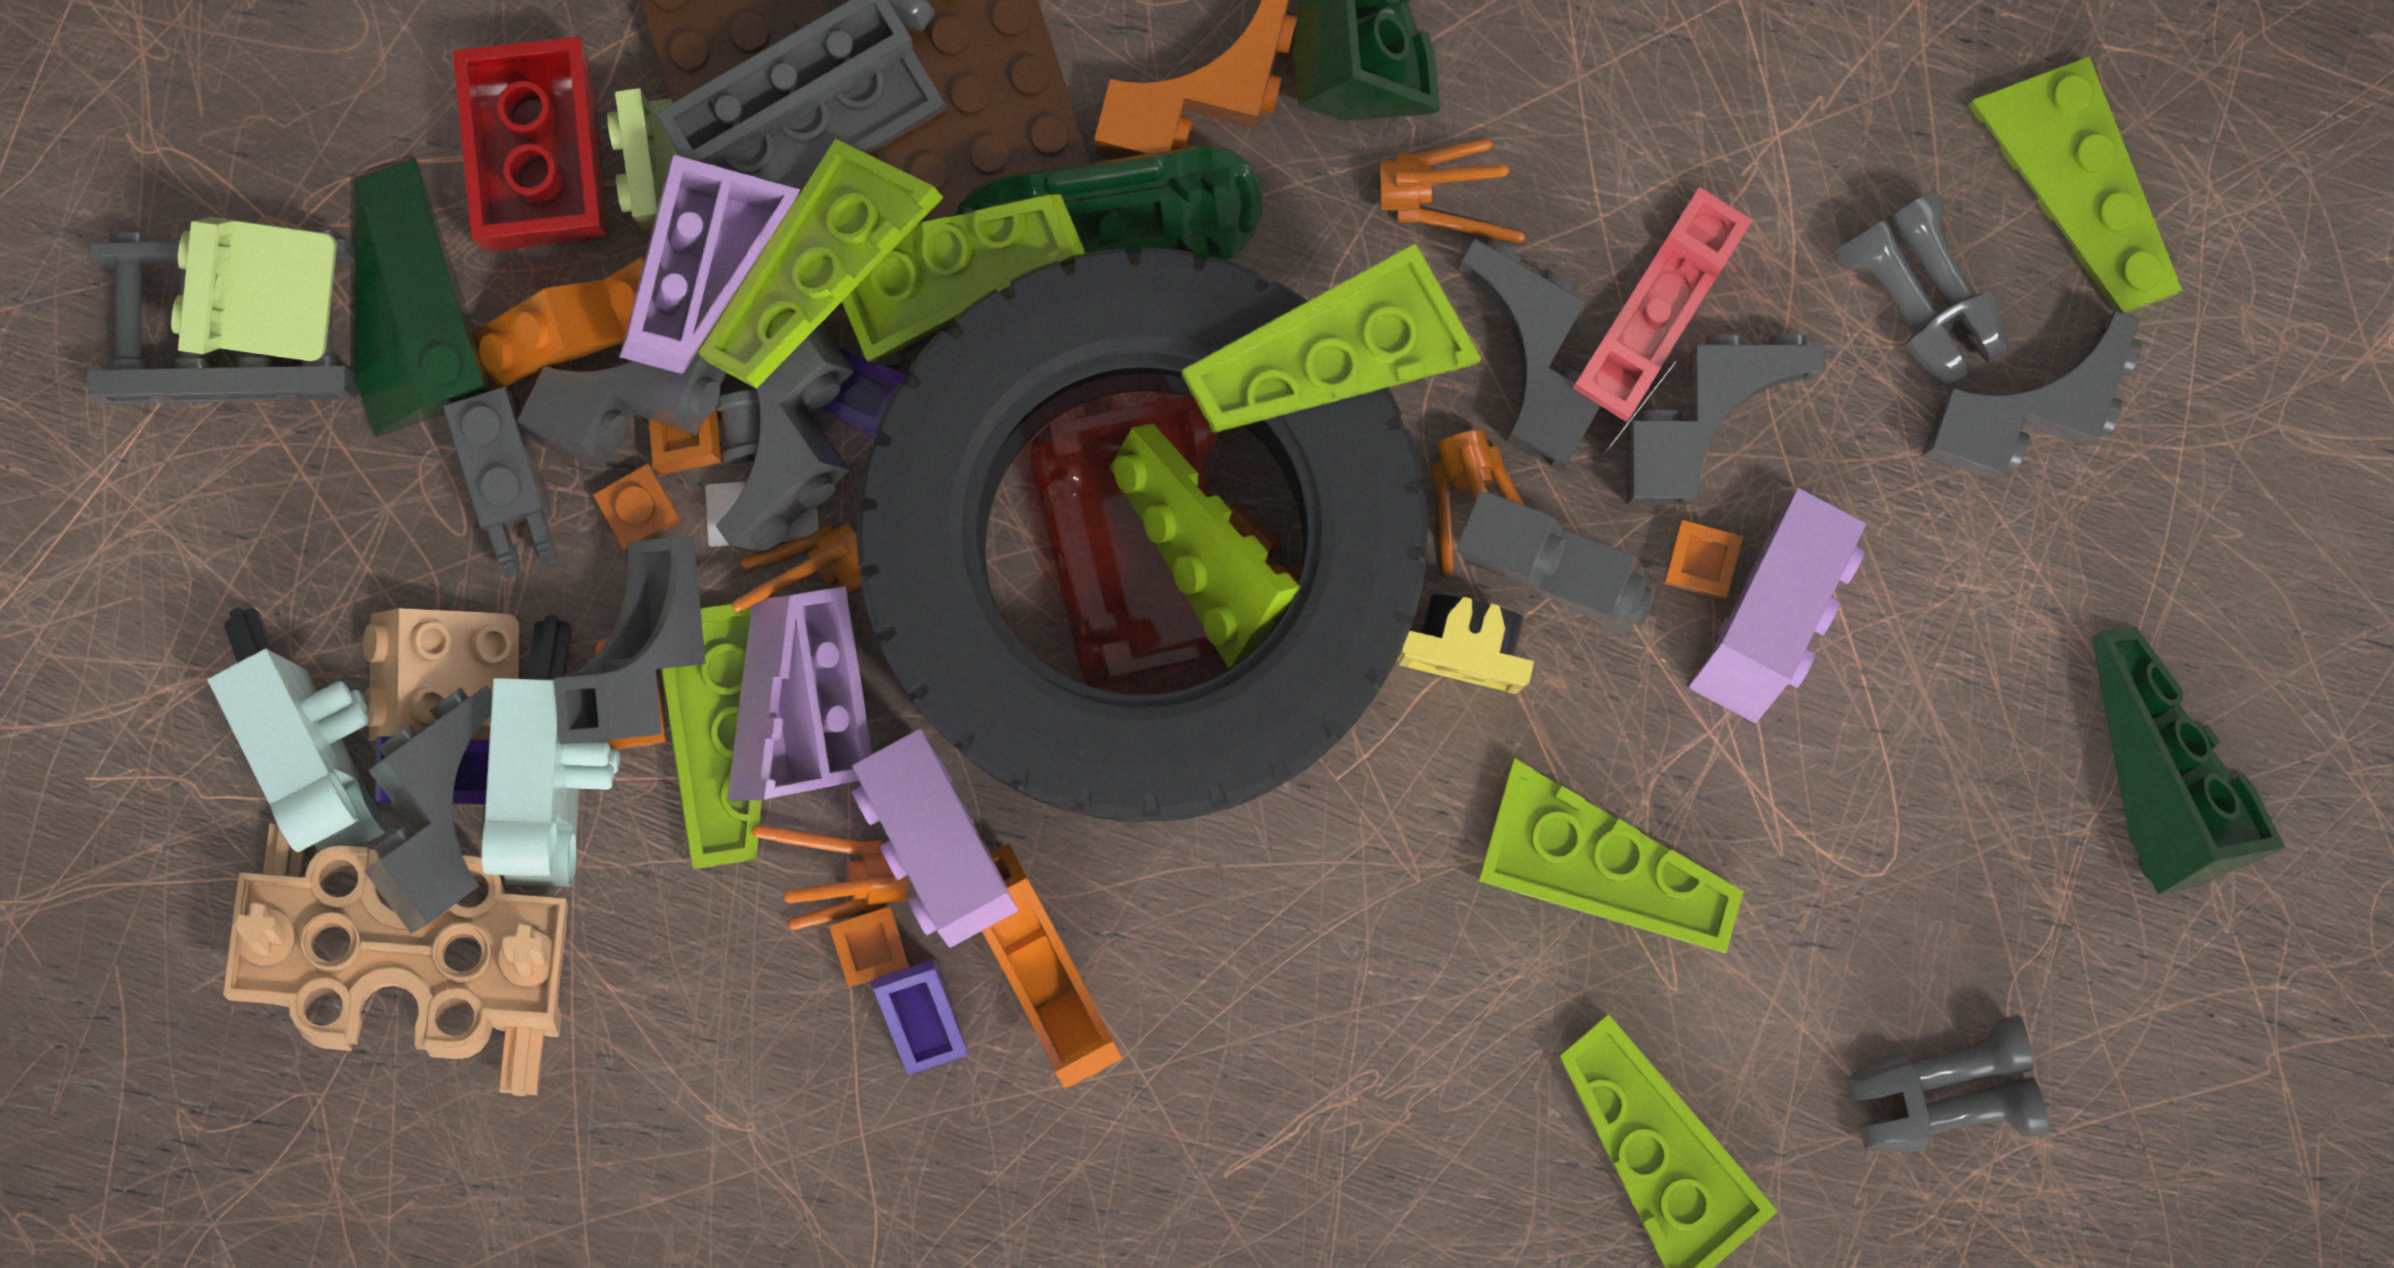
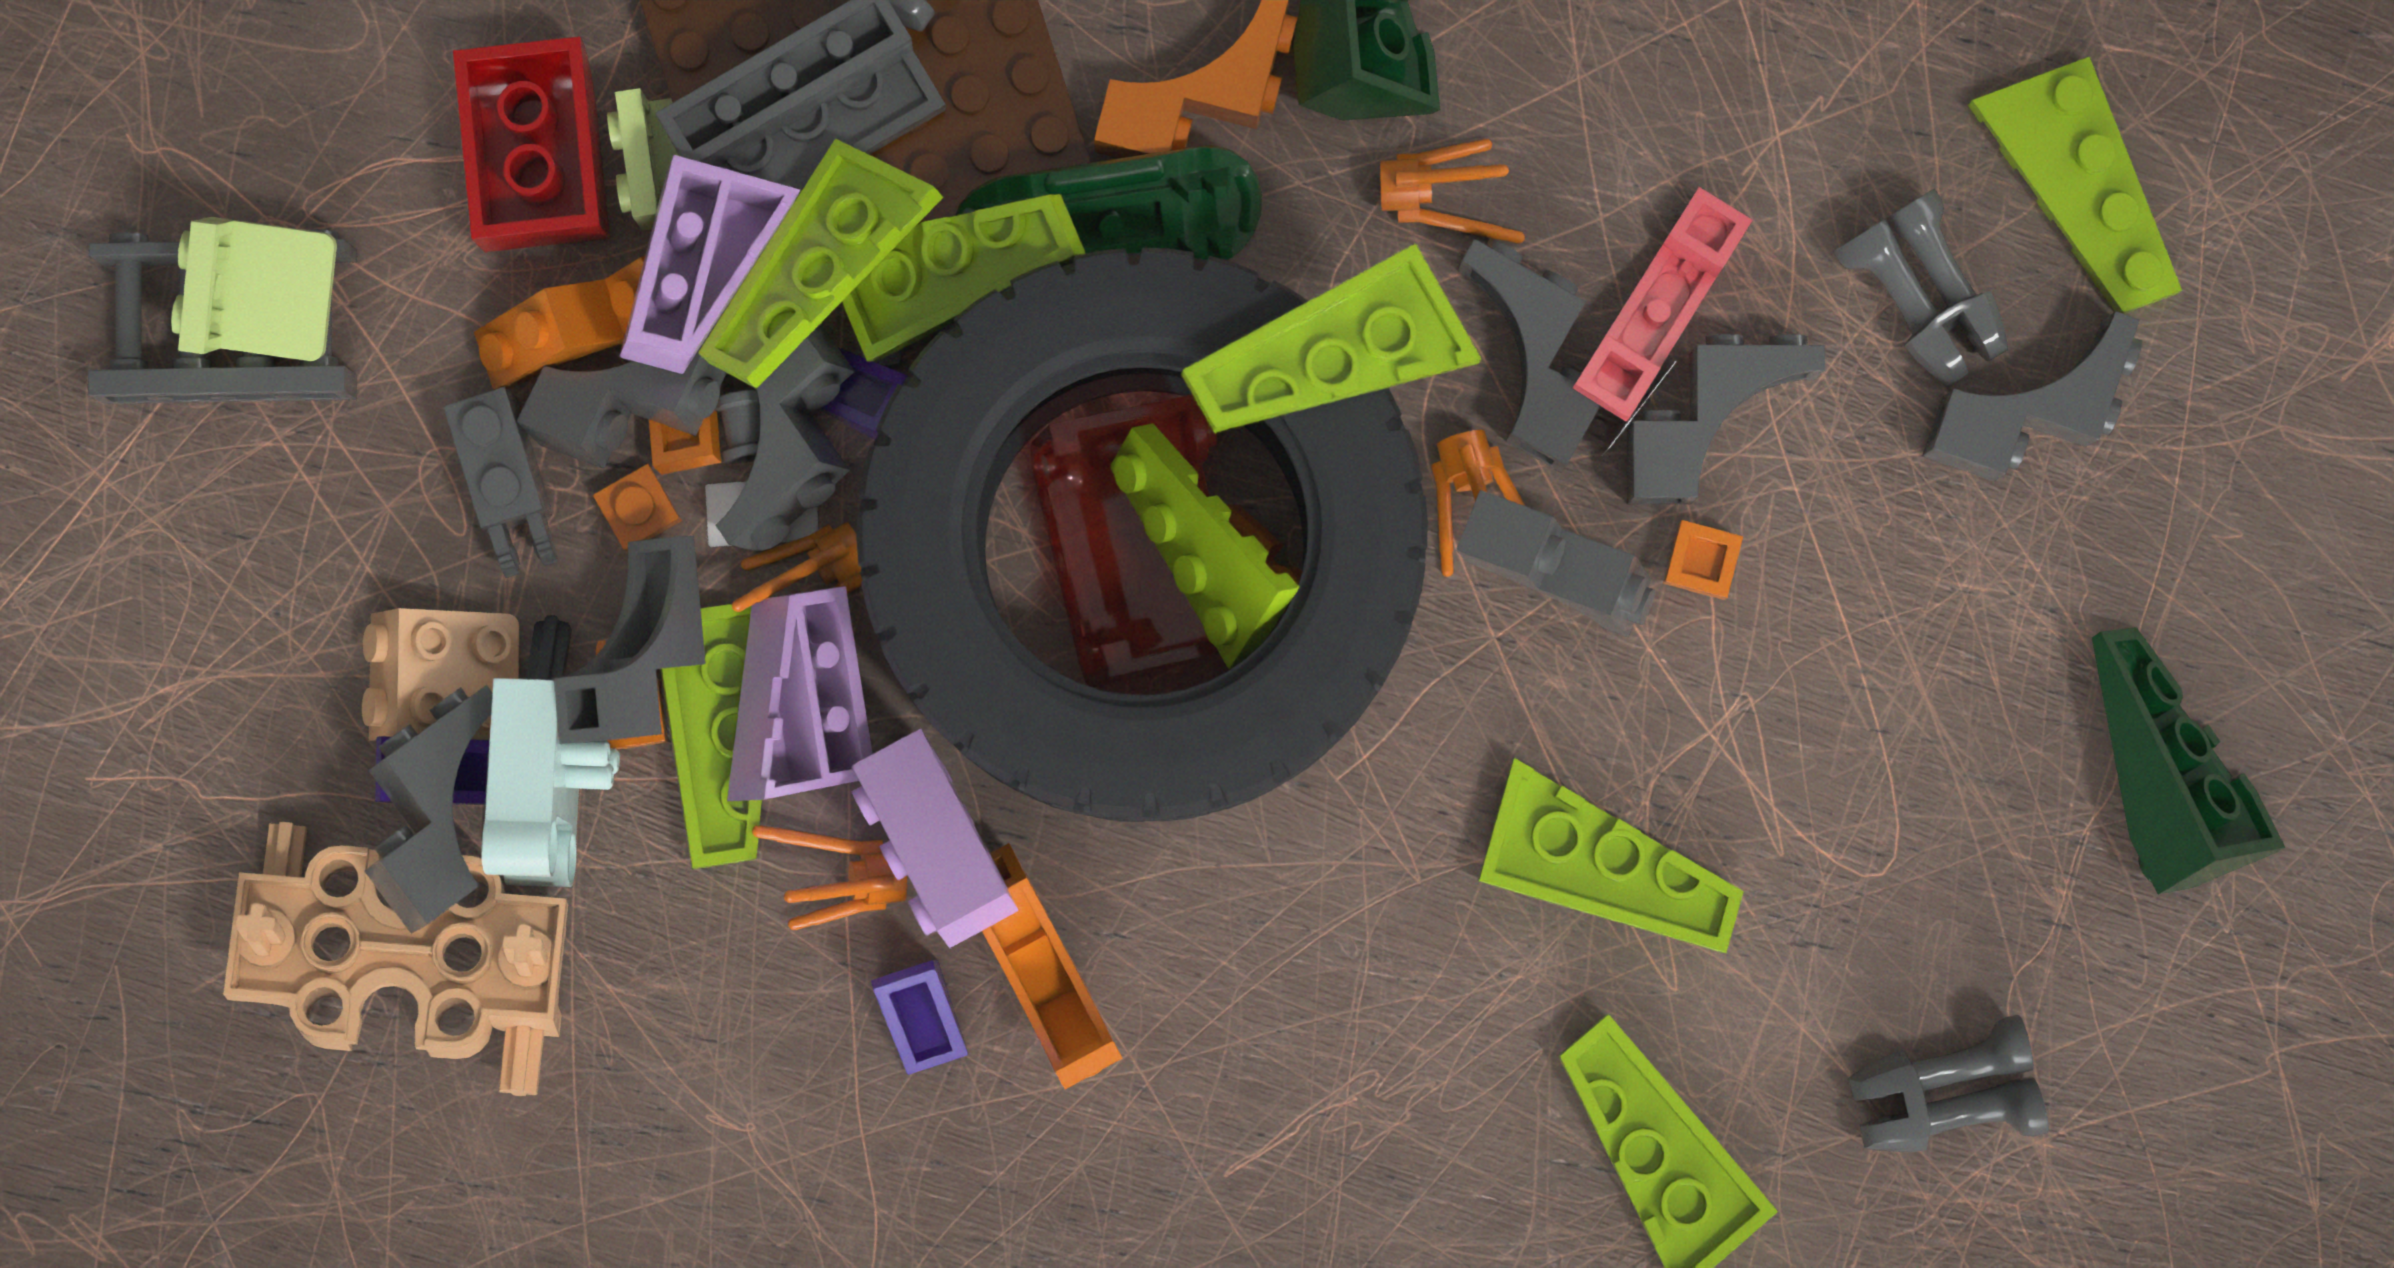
(296, 740): light aqua piece -> none
(410, 313): dark green wedge -> none
(869, 946): orange plate -> none
(1469, 644): light yellow piece -> none
(1782, 607): lavender wedge -> none

